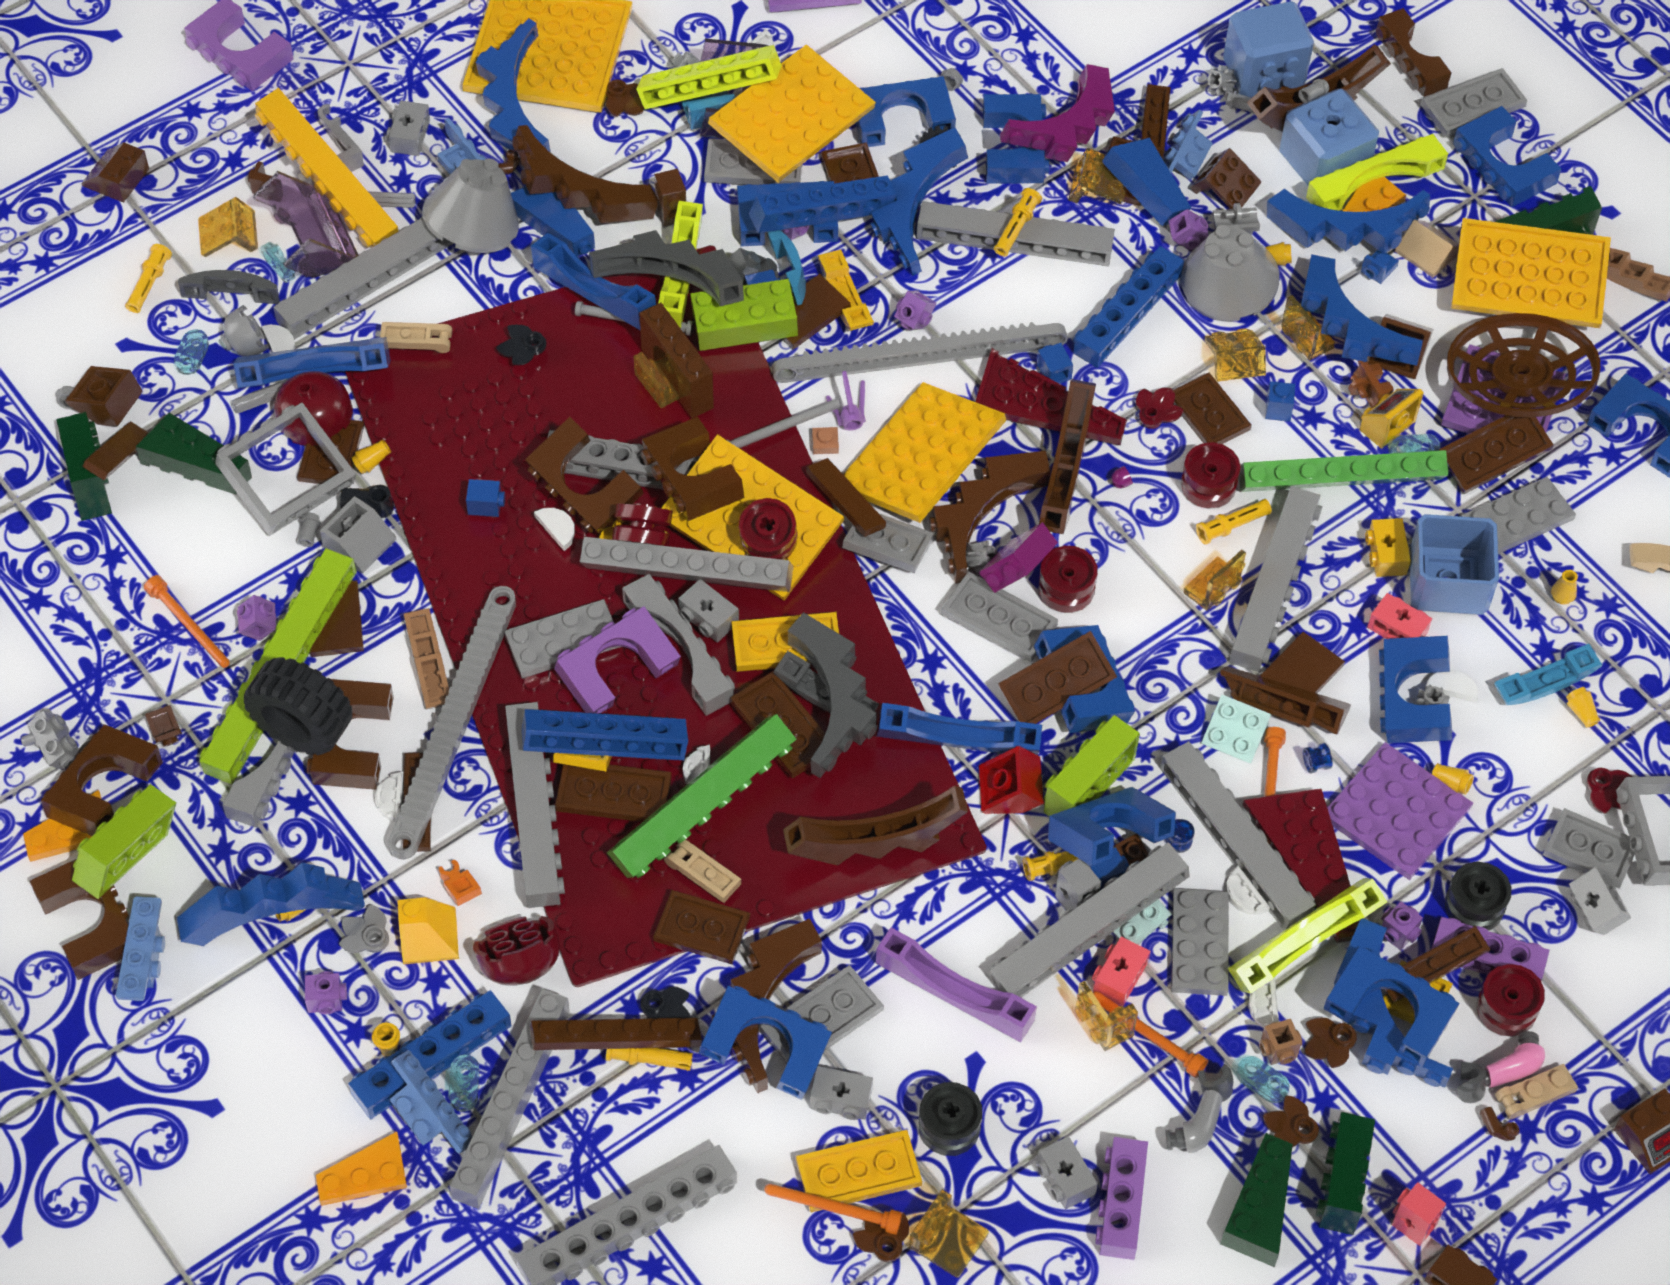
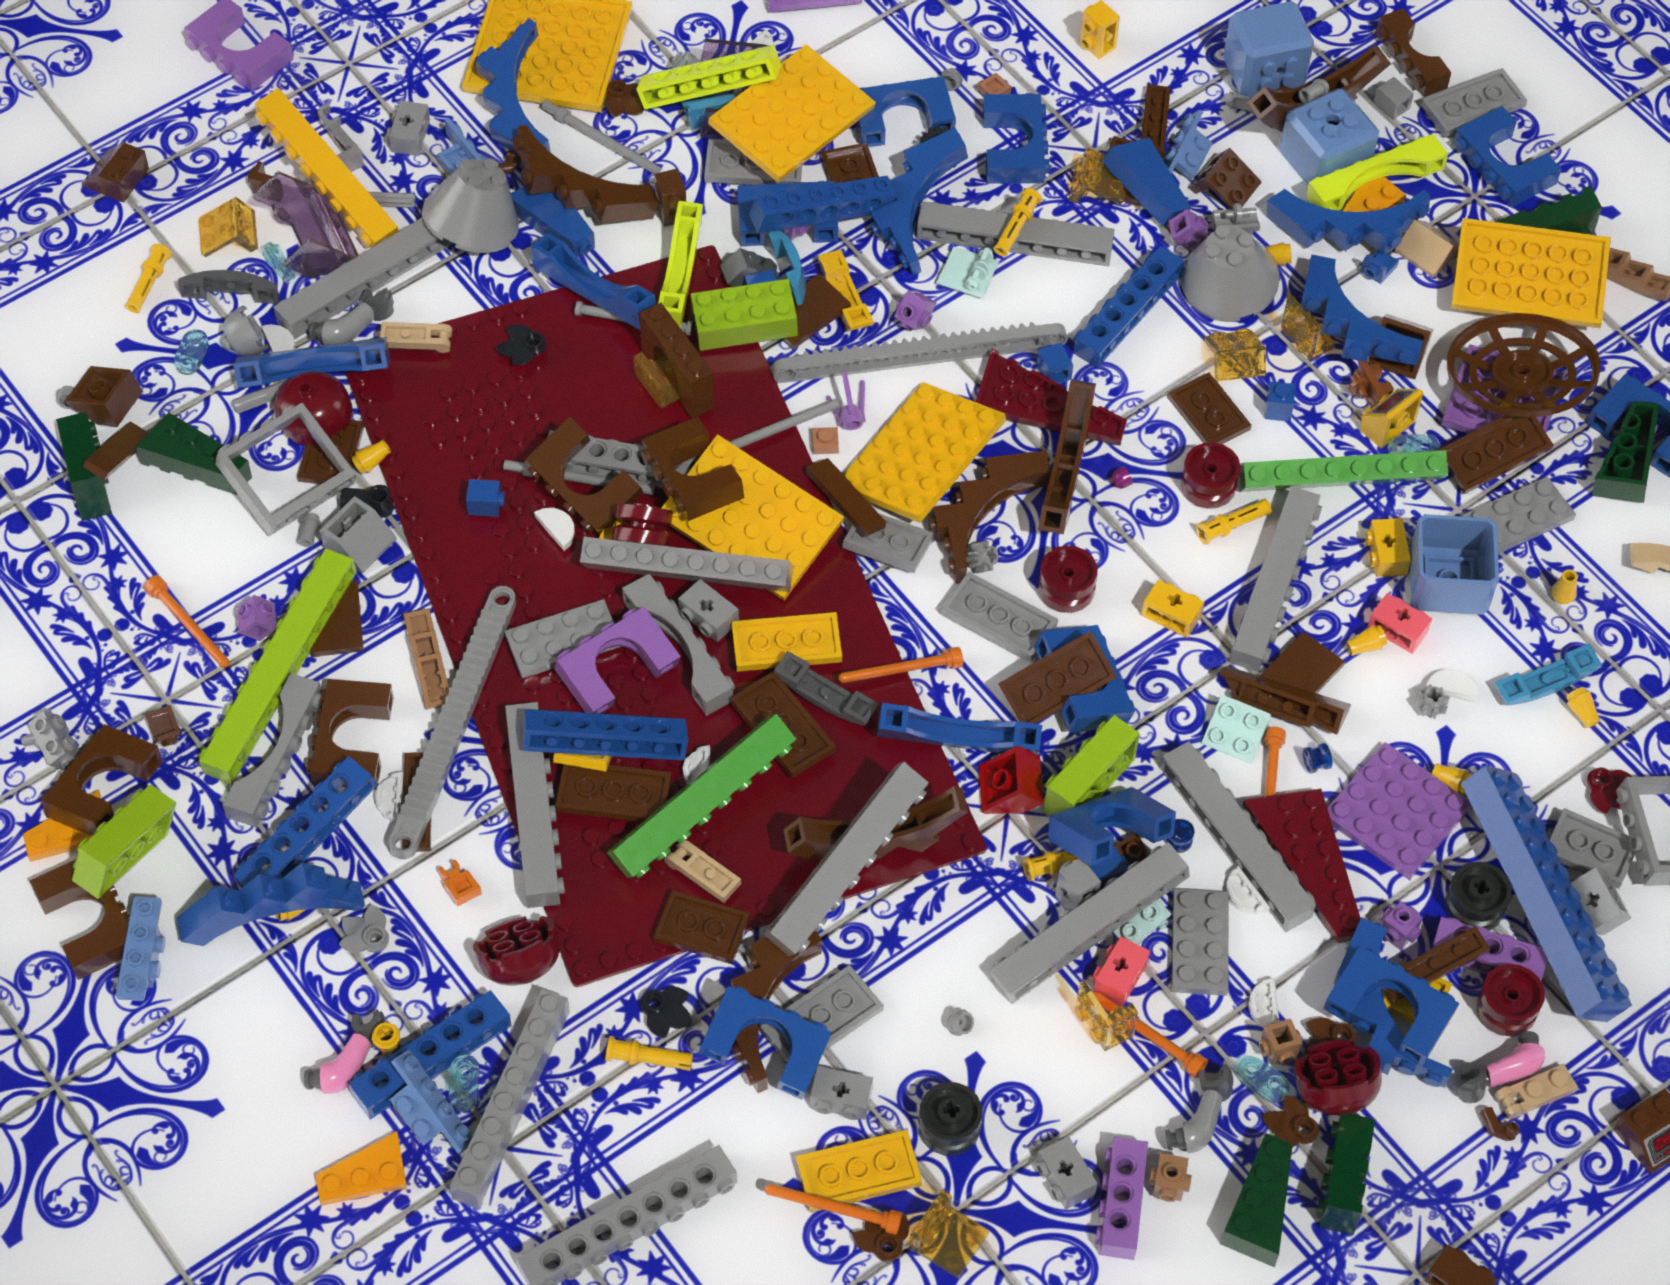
(298, 706): black tyre -> none
(321, 824): none -> blue brick
(324, 992): medium lavender brick -> none
(339, 1072): none -> bright pink piece
(351, 325): none -> piece
(427, 931): yellow slope -> none
(564, 116): none -> light grey bar
(575, 476): none -> light grey bar
(615, 1033): reddish brown plate -> none
(679, 260): dark grey arch -> none
(768, 529): dark red wheel -> none
(832, 659): dark grey arch -> none
(846, 859): none -> light grey brick
(951, 658): none -> orange piece
(960, 1022): none -> light grey plate
(968, 271): none -> light aqua hinge
(994, 85): none -> nougat plate
(996, 1008): medium lavender arch -> none
(1018, 557): magenta brick -> none
(1061, 134): magenta arch -> none
(1099, 29): none -> yellow brick
(1157, 404): dark red plate -> none
(1170, 1177): none -> medium nougat brick
(1172, 608): none -> yellow brick
(1216, 580): clear yellow bracket -> none
(1221, 80): light grey gear -> none
(1320, 924): neon yellow arch -> none
(1343, 1088): none -> dark red cylinder
(1367, 641): none -> yellow cone
(1393, 98): none -> light grey brick
(1402, 719): blue arch -> none
(1417, 1213): coral brick -> none
(1547, 895): none -> brick
(1628, 461): none -> dark green wedge

